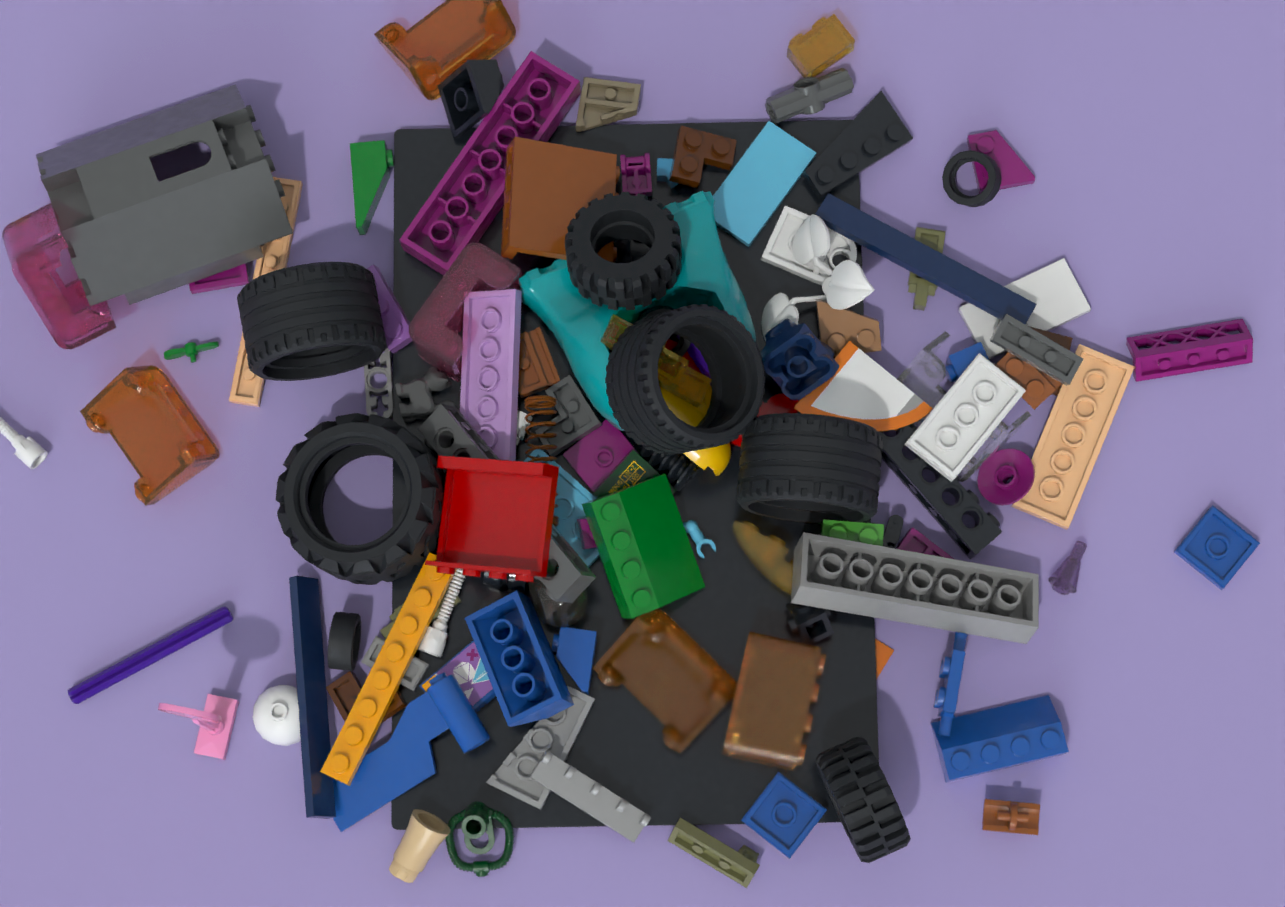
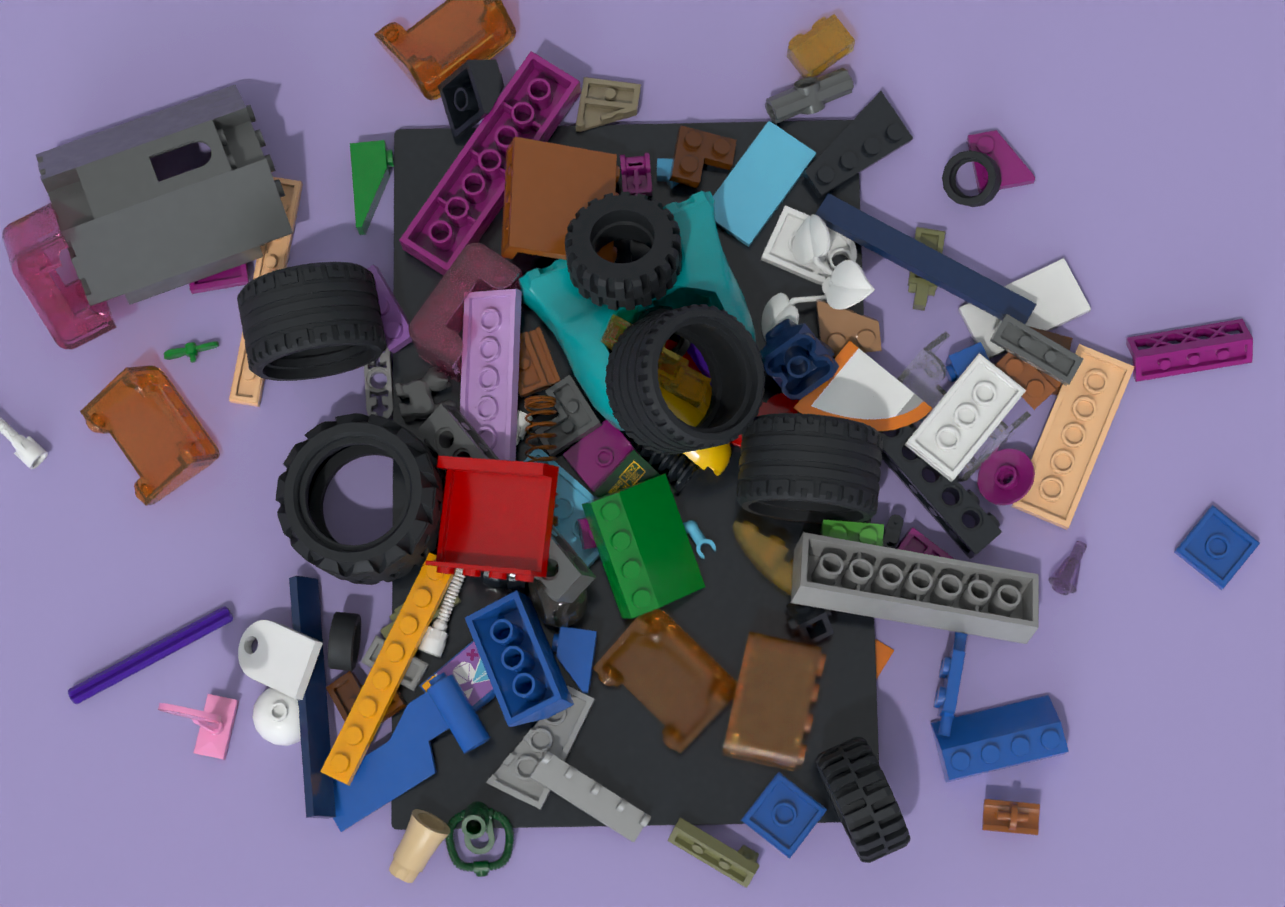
(281, 659): none -> white tile

